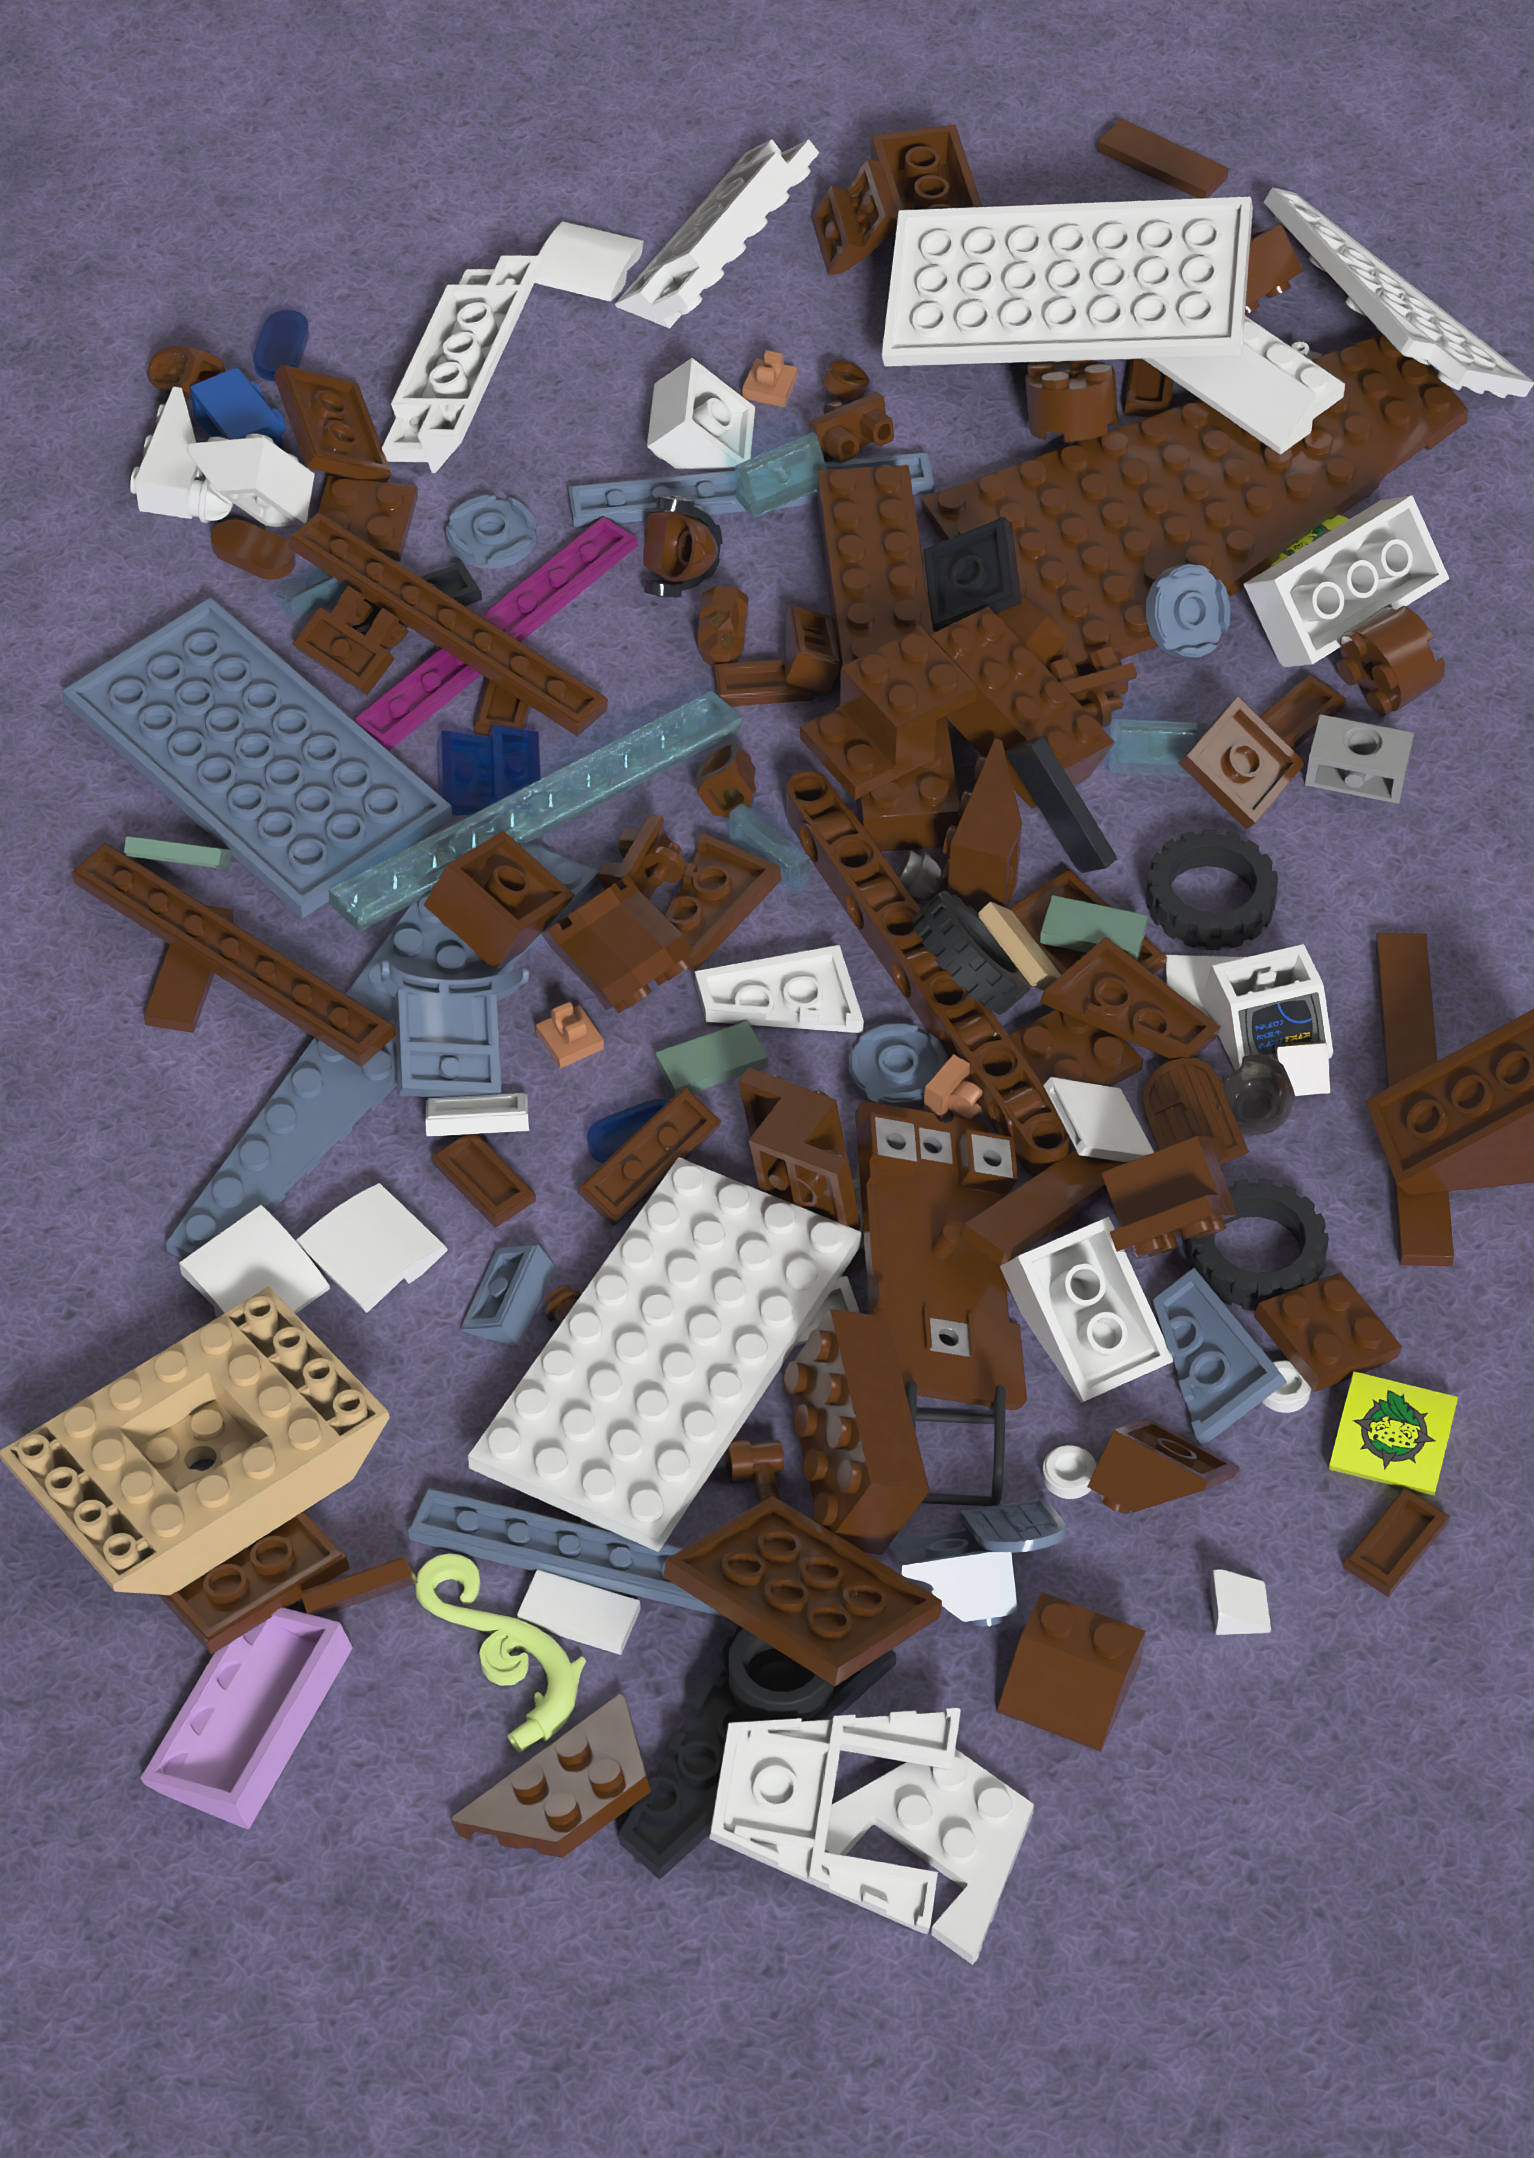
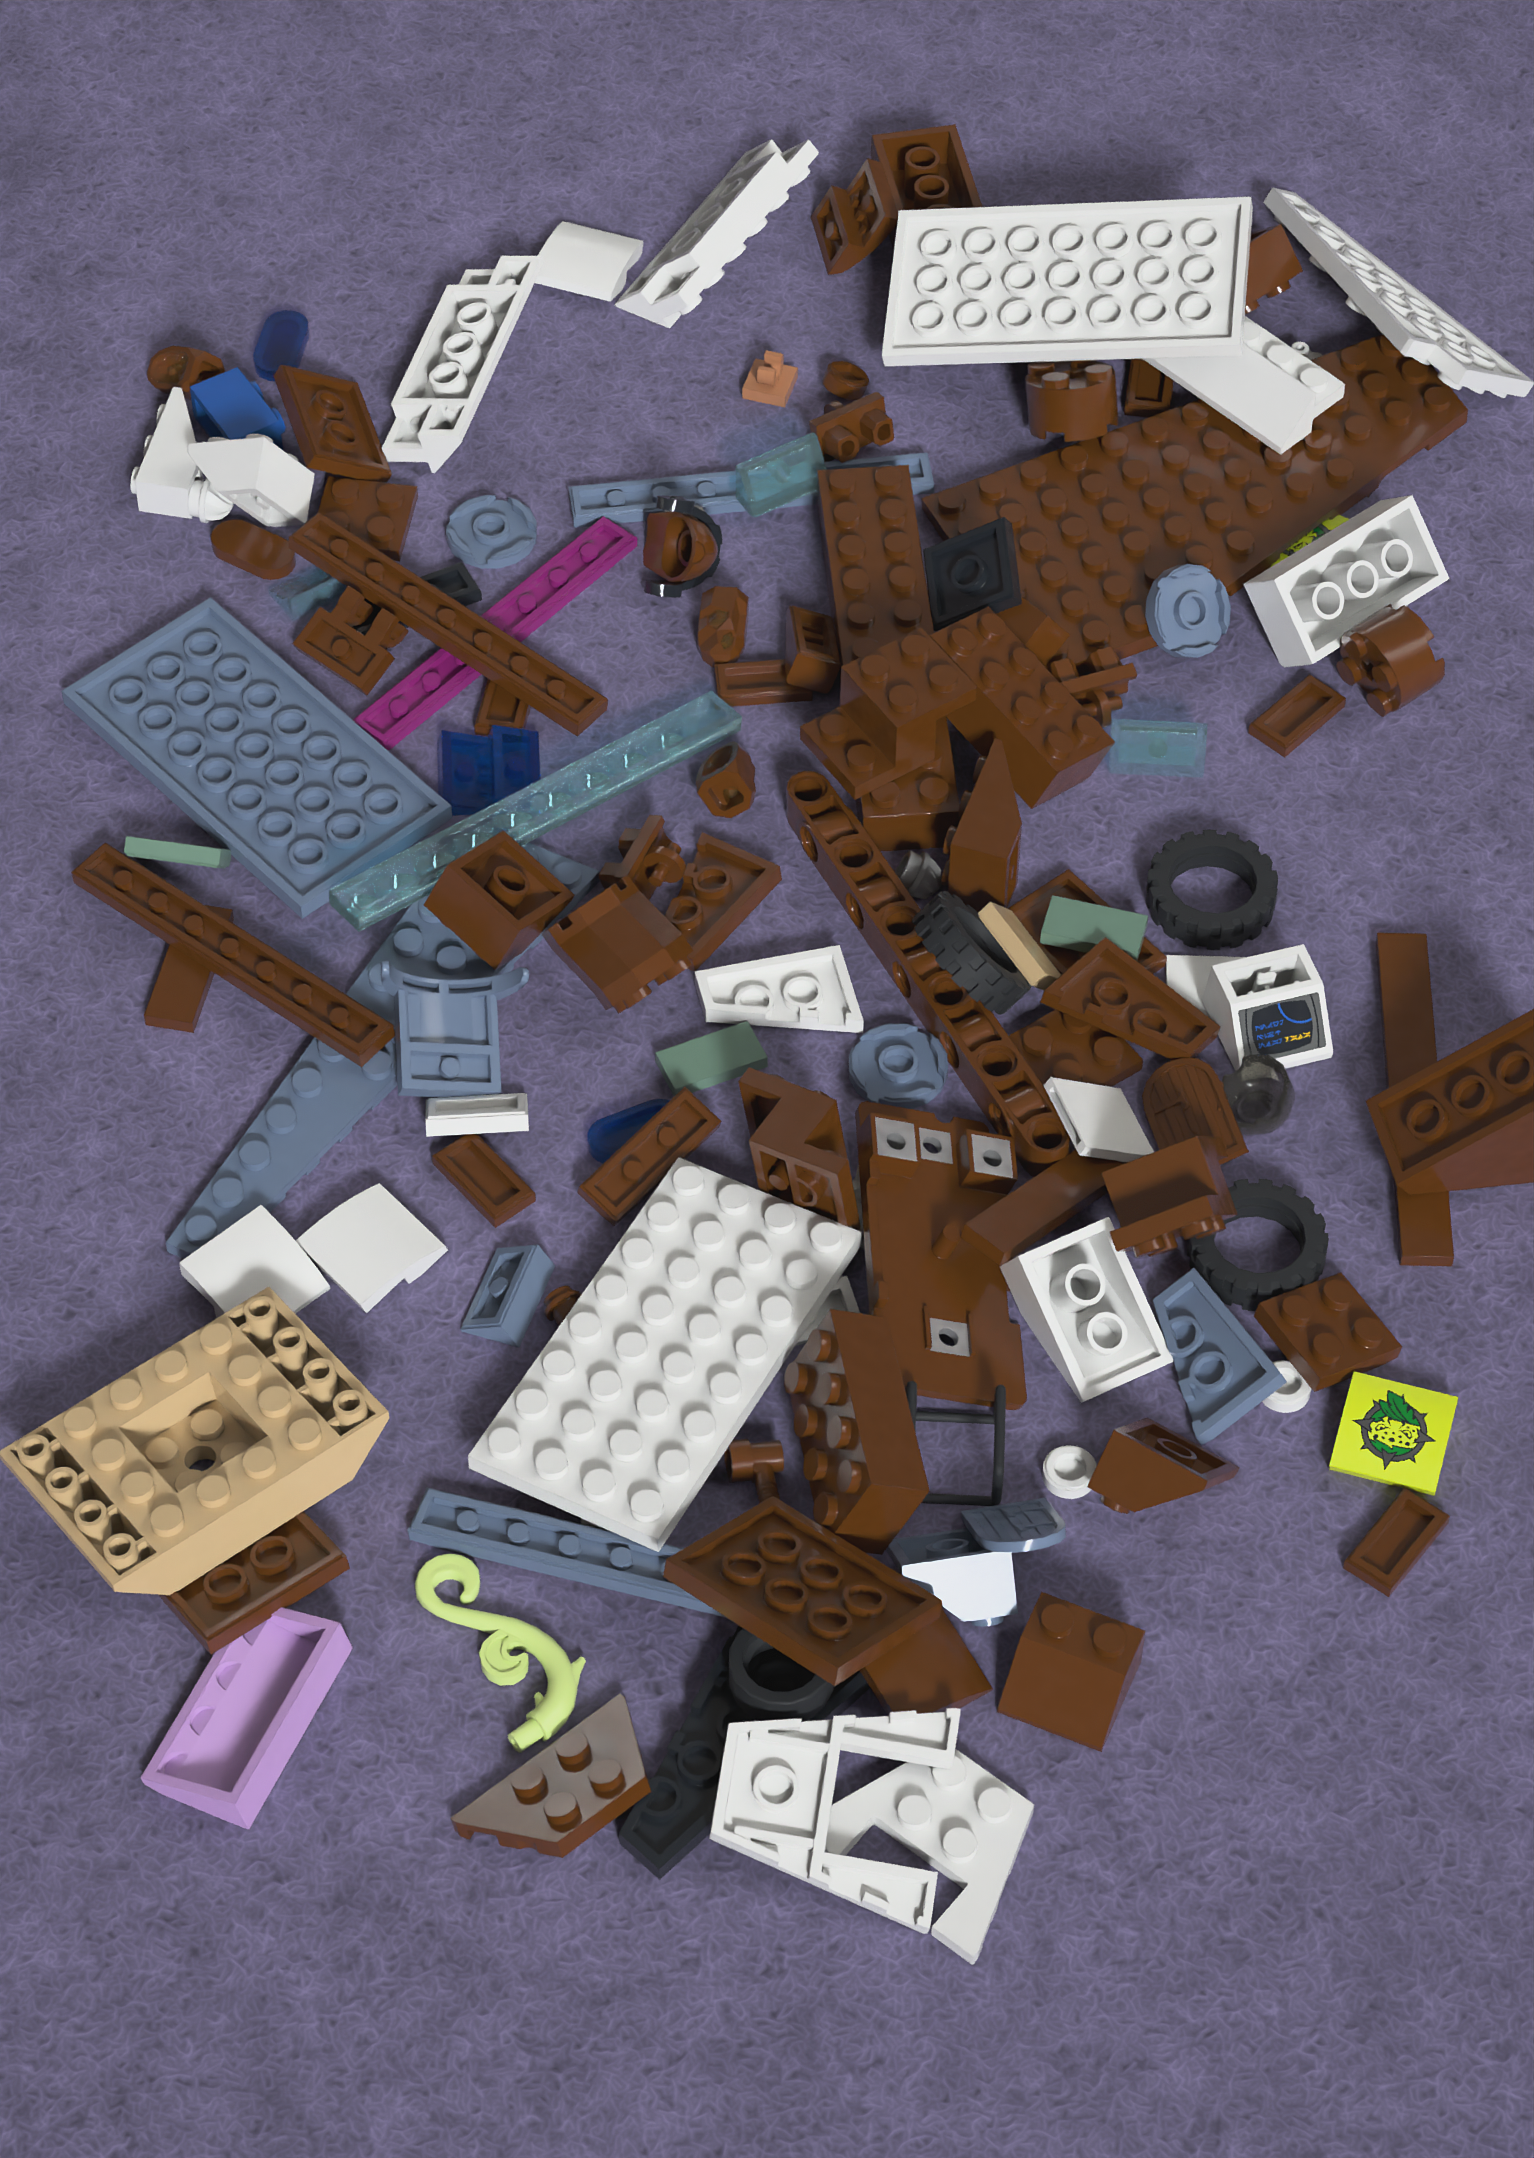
(359, 1587): reddish brown tile -> none
(569, 1035): nougat tile -> none
(579, 1611): white tile -> none
(699, 421): white slope -> none
(759, 838): clear light blue tile -> none
(927, 1672): none -> reddish brown slope
(952, 1091): nougat tile -> none
(1061, 805): black tile -> none
(1162, 159): reddish brown tile -> none
(1238, 1604): white slope -> none
(1241, 762): plate -> none
(1306, 1066): tile -> none
(1359, 759): light grey brick -> none

